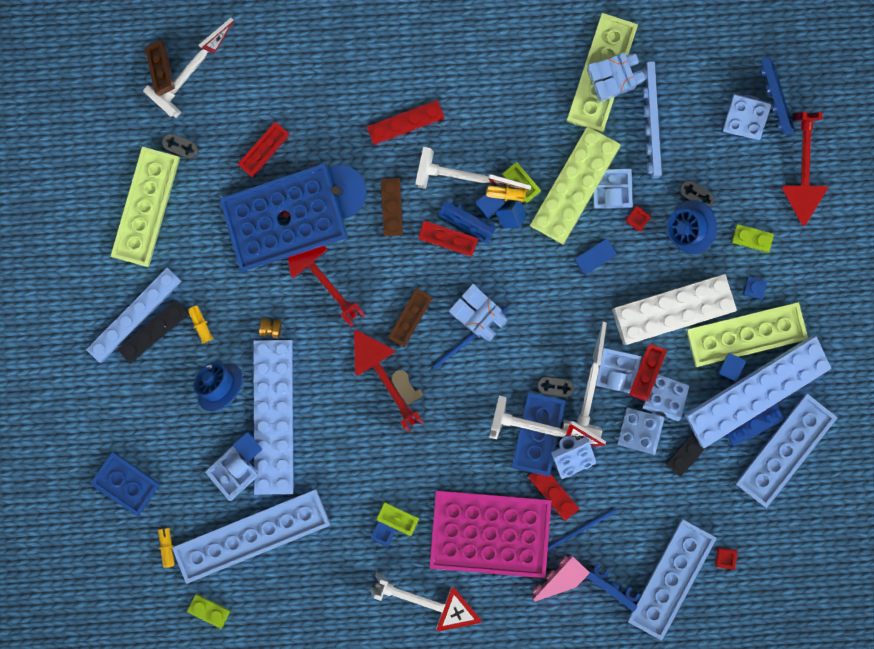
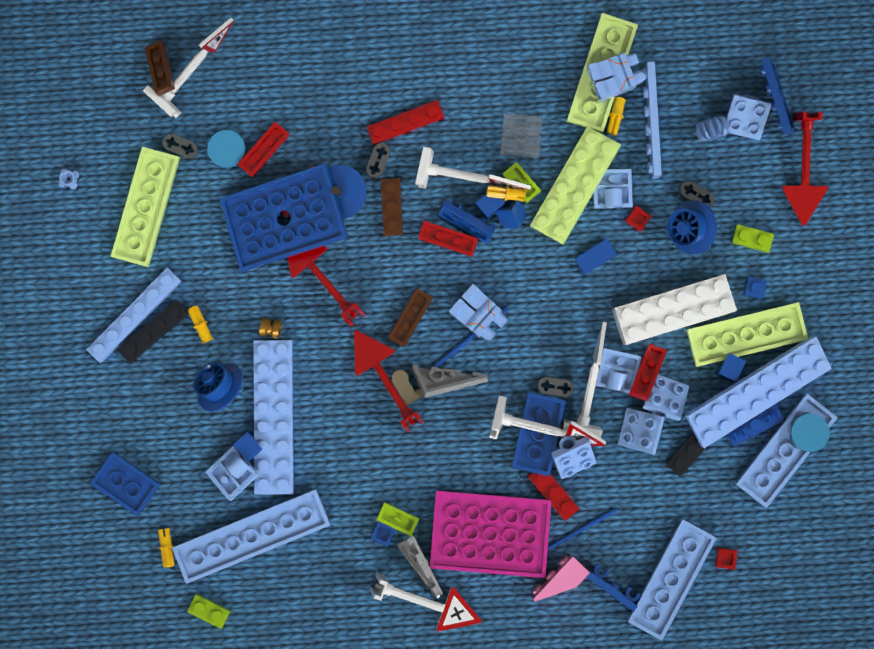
(64, 174): none -> light blue plate
(226, 149): none -> dark azure tile
(382, 162): none -> dark grey beam
(414, 555): none -> light grey wing
(439, 381): none -> light grey wing
(521, 136): none -> clear brick
(616, 115): none -> yellow axle
(712, 129): none -> medium blue gear
(809, 432): none -> dark azure tile

